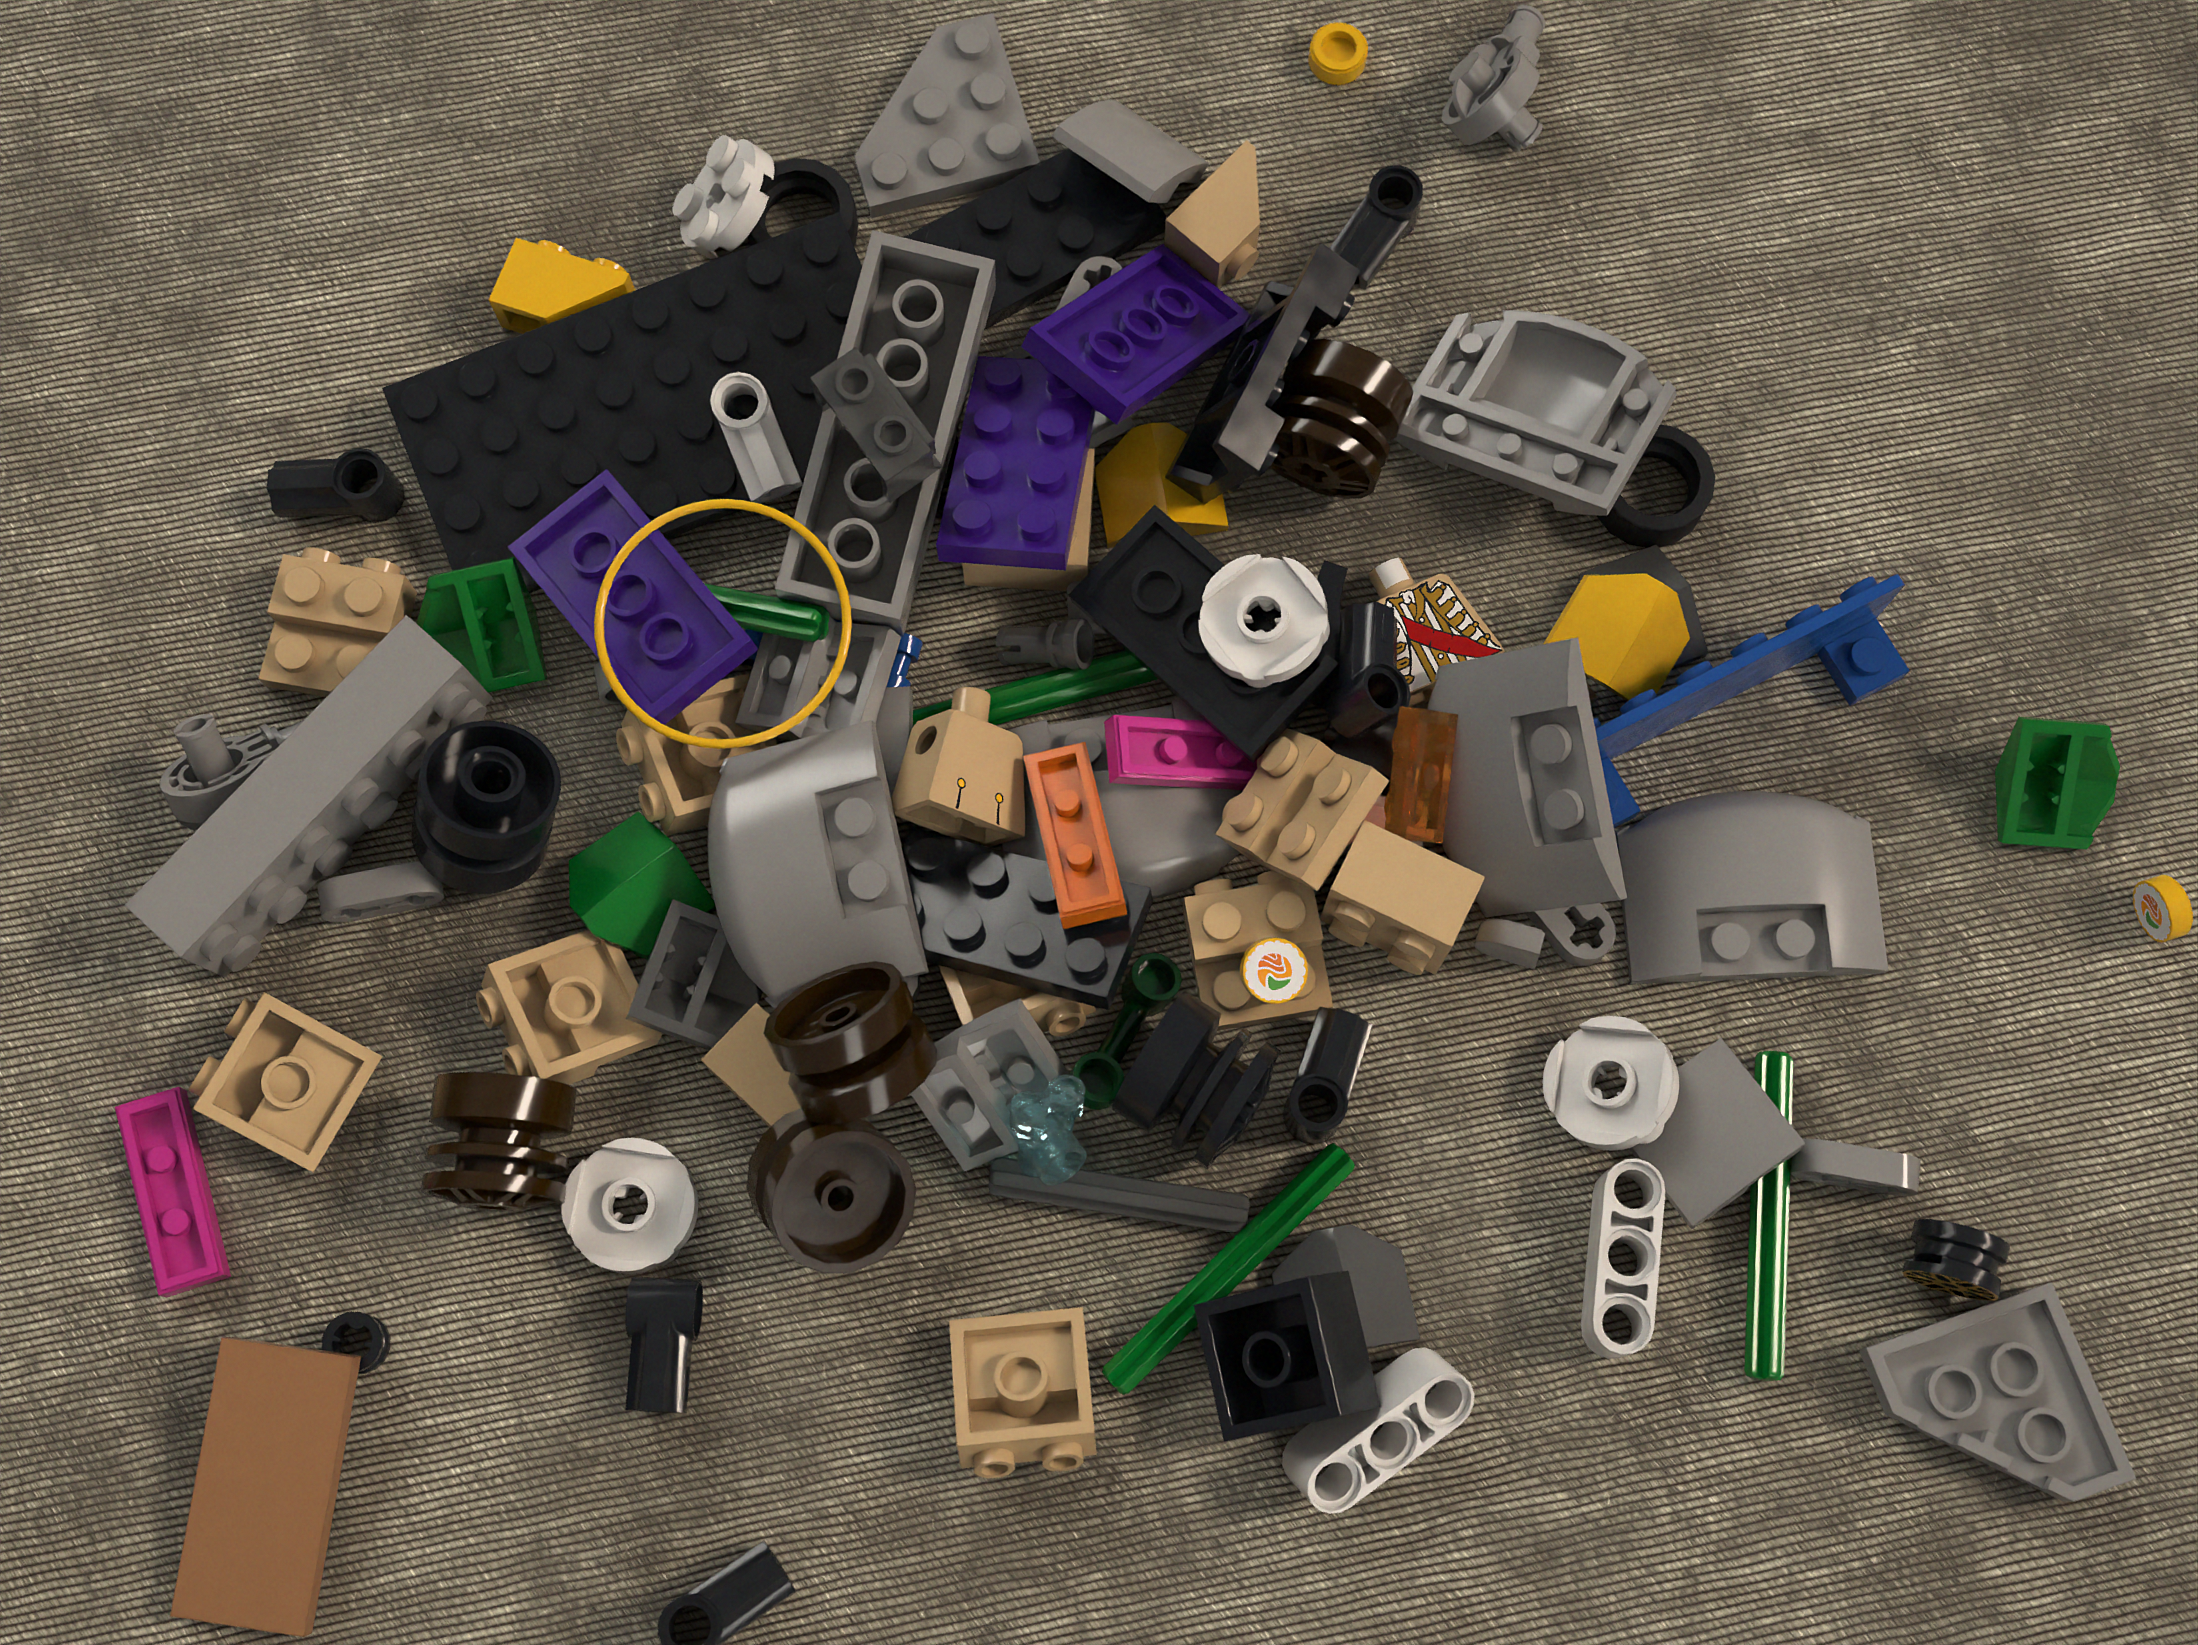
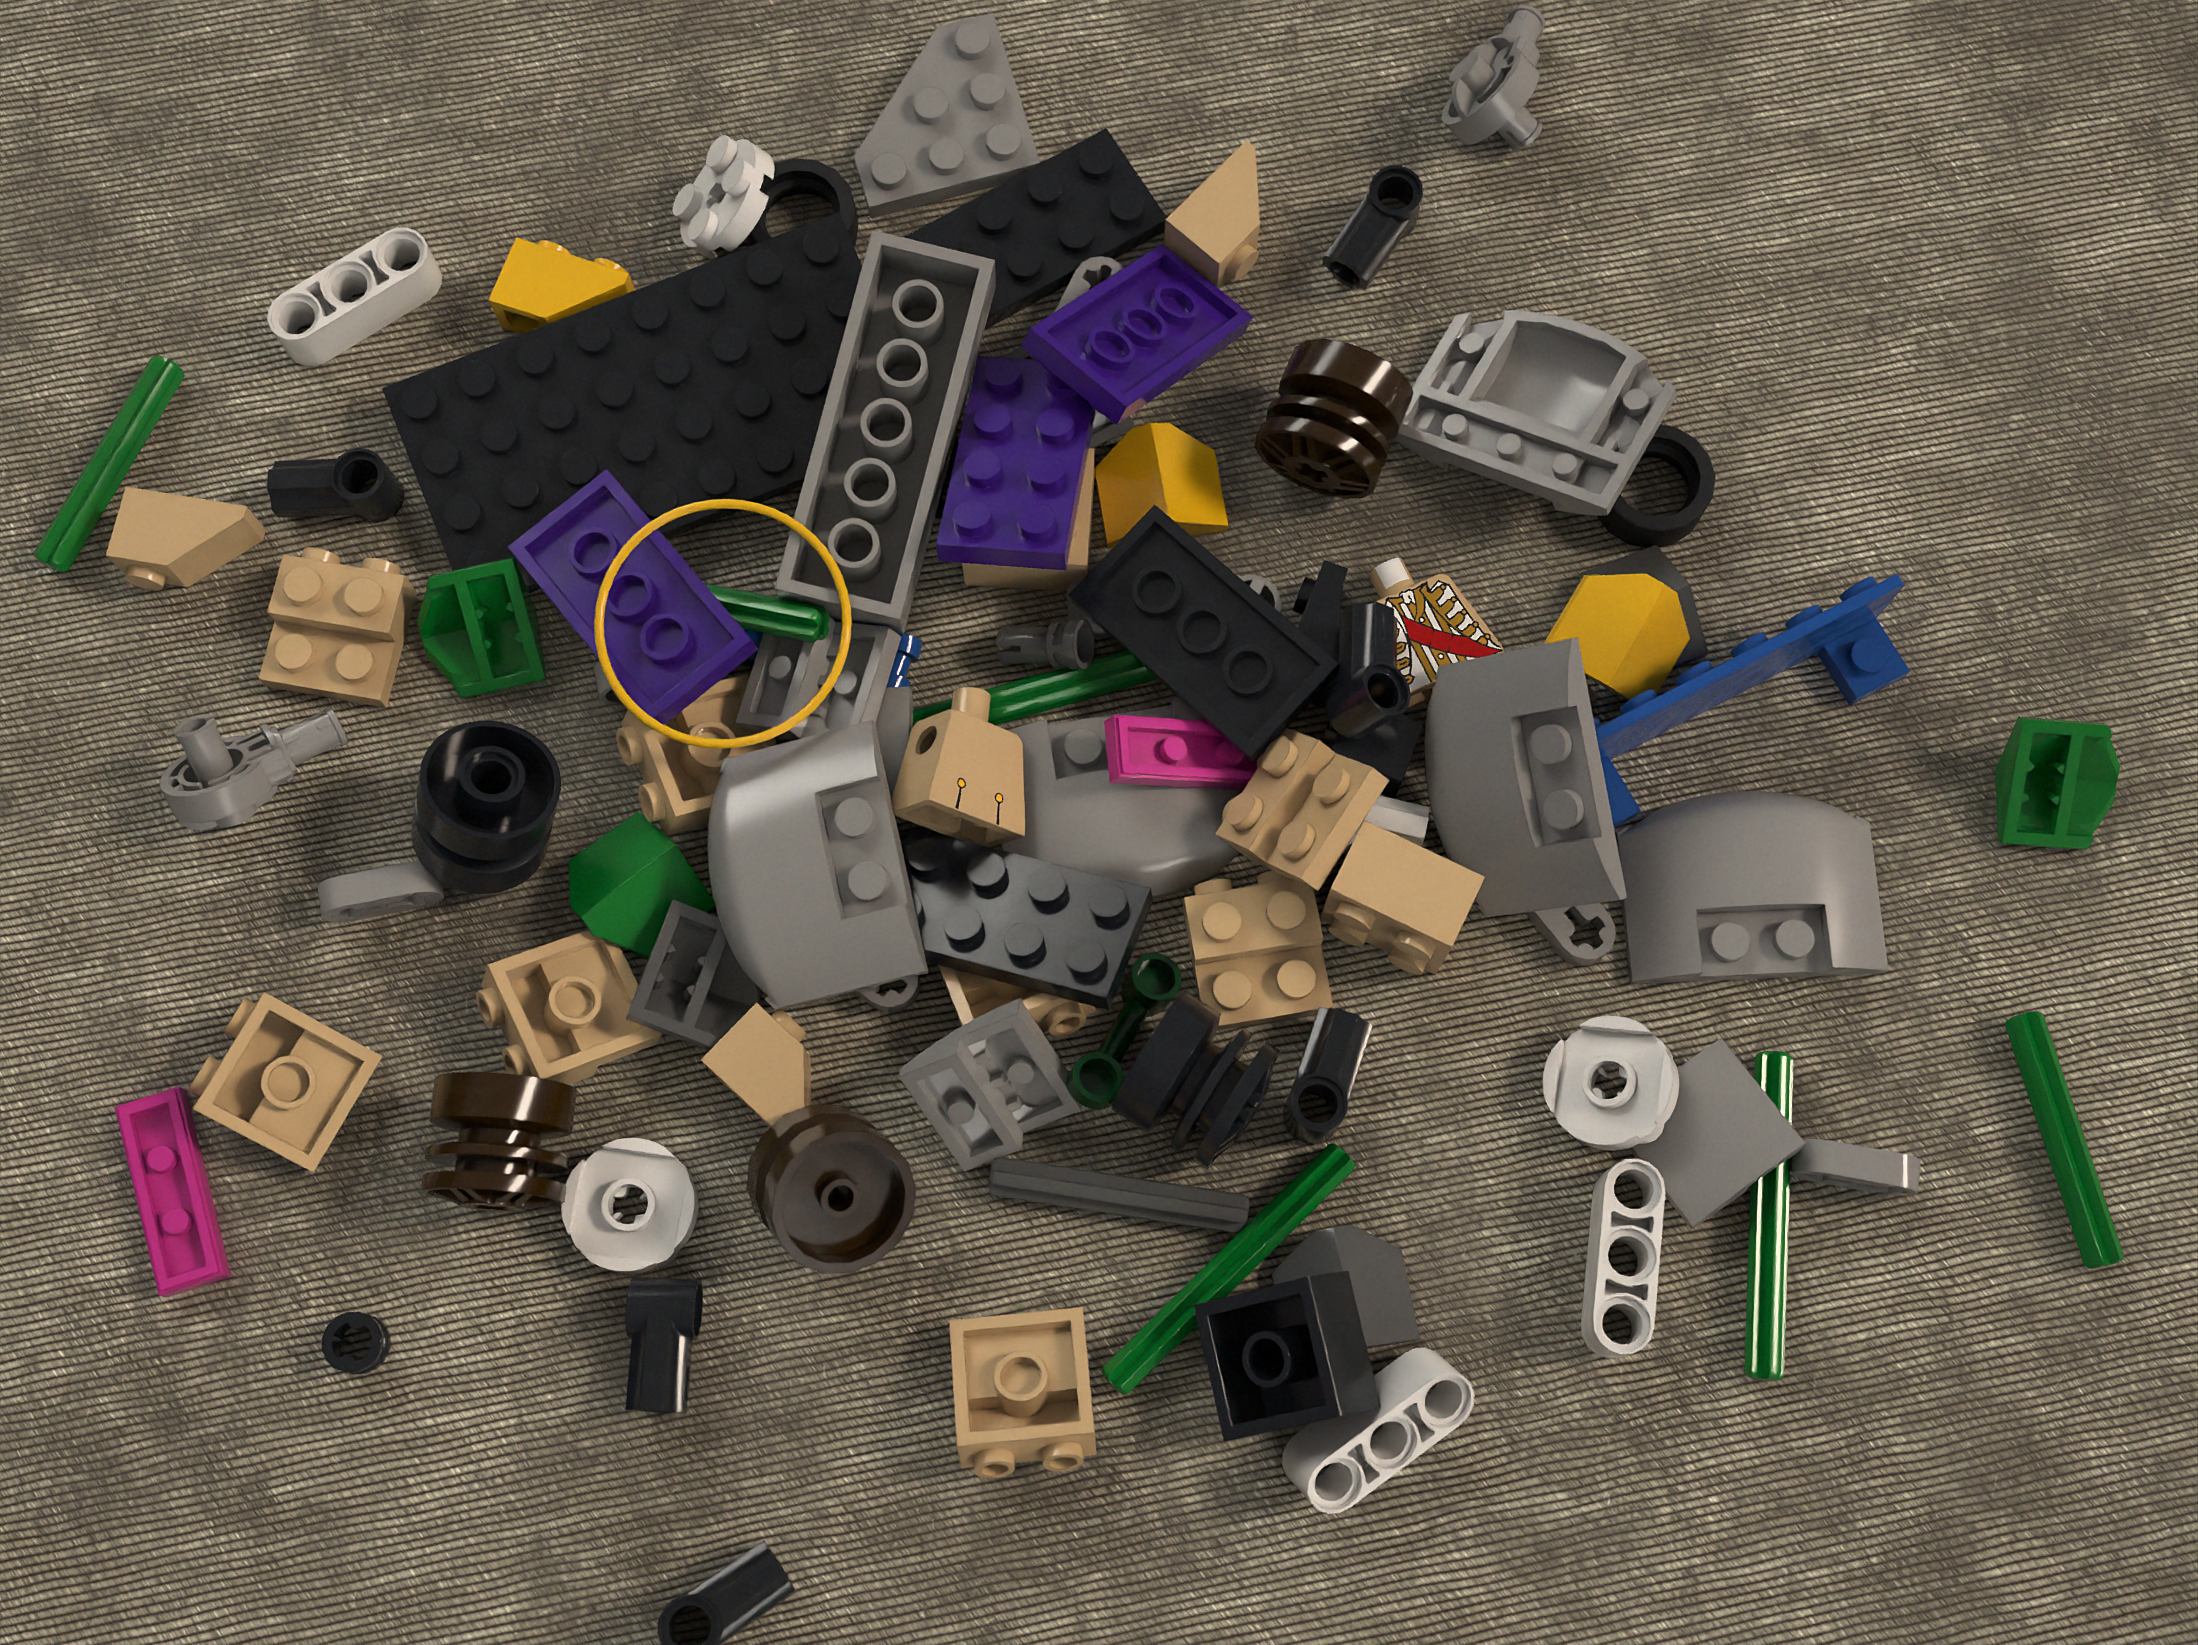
(109, 464): none -> green axle
(178, 537): none -> tan slope
(266, 1486): medium nougat tile -> none
(308, 802): light grey brick -> none
(342, 323): none -> white beam
(755, 441): white piece -> none
(851, 1043): dark brown wheel -> none
(877, 421): dark grey window -> none
(1045, 1130): clear light blue plate -> none
(1074, 835): orange tile -> none
(1130, 150): light grey slope -> none
(1235, 424): black piece -> none
(1261, 655): white plate -> none
(1274, 970): tile -> none
(1337, 53): yellow tile -> none
(1420, 774): clear orange plate -> none
(1510, 941): light grey tile -> none
(1956, 1259): black wheel -> none
(2006, 1392): light grey plate -> none
(2064, 1140): none -> green axle
(2162, 908): tile -> none

